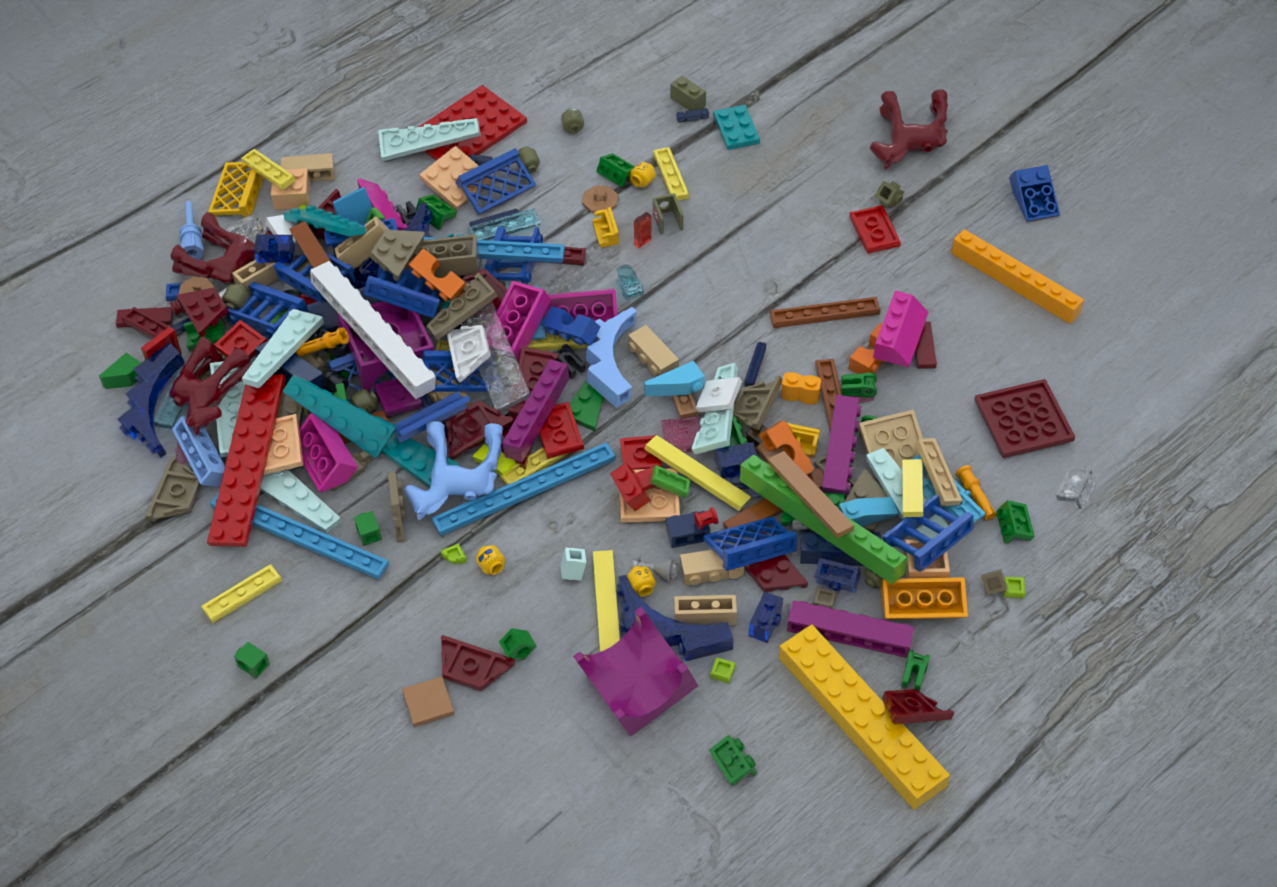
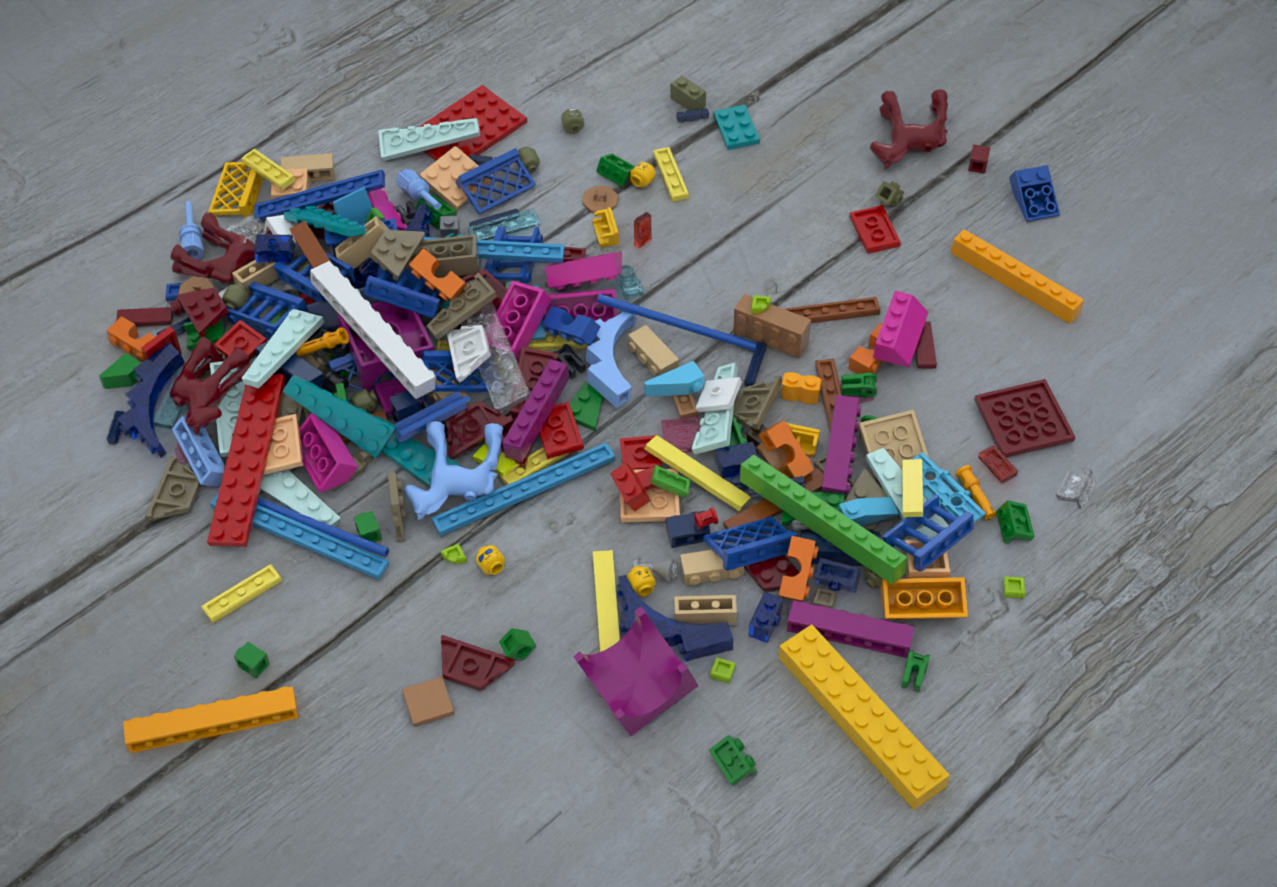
(114, 430): none -> dark blue axle
(124, 335): none -> orange arch
(143, 322): dark red tile -> none
(210, 719): none -> light orange brick
(320, 195): none -> blue plate
(326, 528): none -> blue piece
(404, 405): none -> dark blue brick
(415, 187): none -> light blue piece
(449, 225): none -> flat silver brick
(573, 564): light aqua brick -> none
(584, 269): none -> dark pink slope
(673, 205): olive piece -> none
(676, 322): none -> blue piece
(760, 303): none -> lime tile
(774, 326): none -> medium nougat brick
(803, 551): none -> orange arch
(810, 494): medium nougat tile -> none
(913, 707): dark red wing -> none
(938, 472): tan plate -> none
(979, 159): none -> dark red brick
(994, 582): dark tan tile -> none
(998, 464): none -> clear red plate

